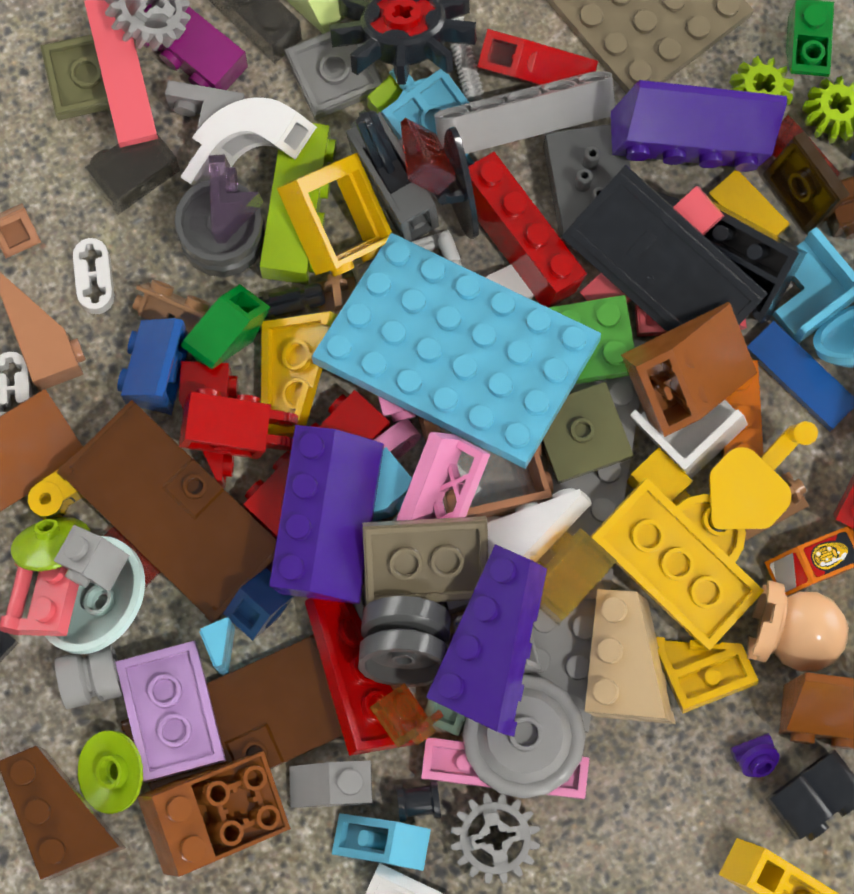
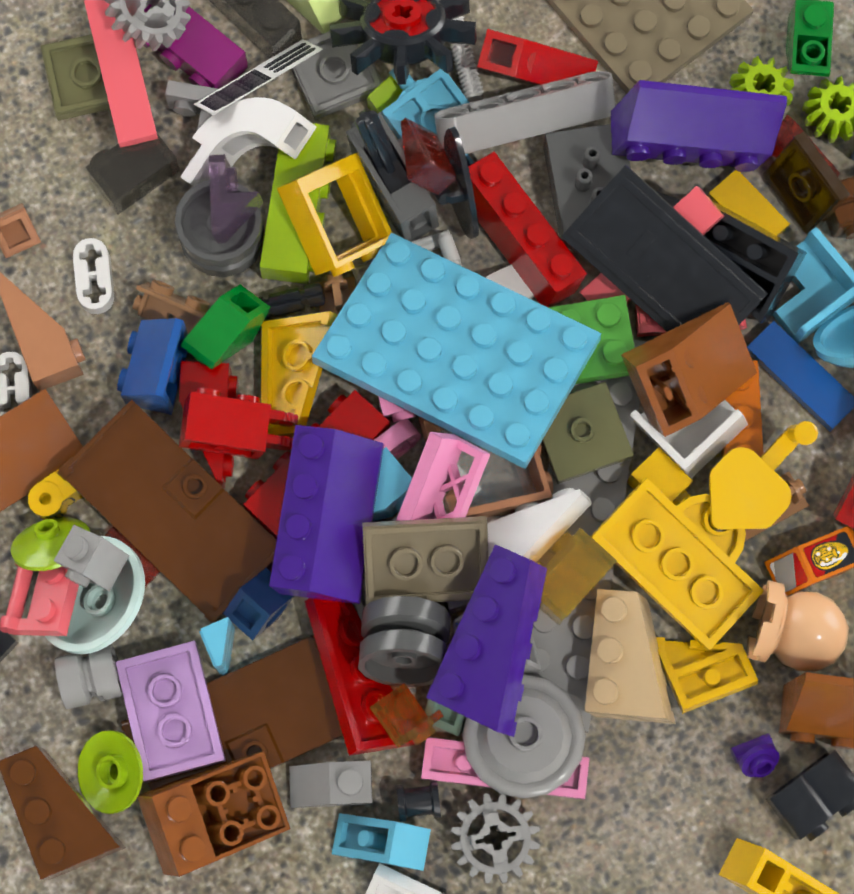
(257, 77): none -> sticker

